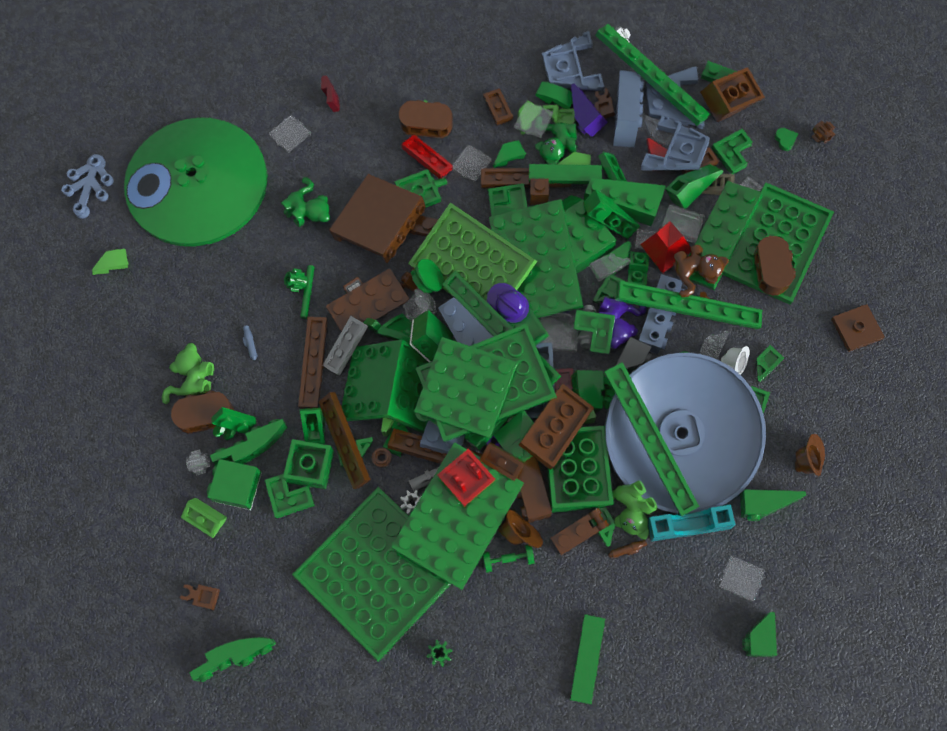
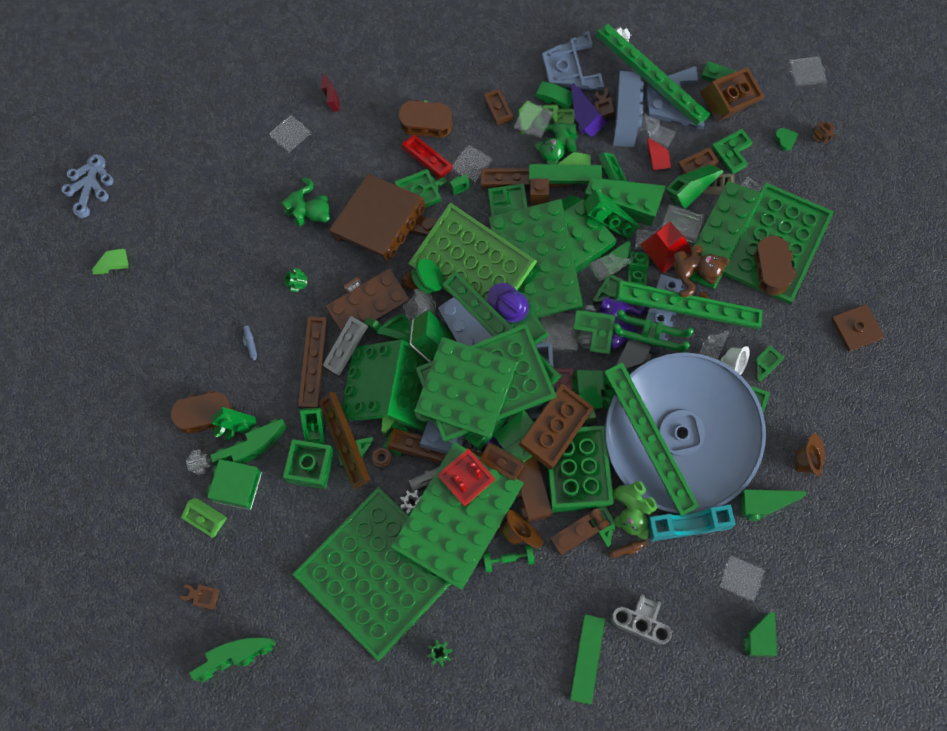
(189, 364): bright green animal -> none
(201, 207): green dish -> none
(283, 500): green plate -> none
(307, 292): green bar -> none
(459, 184): none -> green plate
(509, 152): green slope -> none
(645, 611): none -> light grey piece
(652, 332): none -> green piece
(684, 151): sand blue wing -> none
(807, 71): none -> clear piece

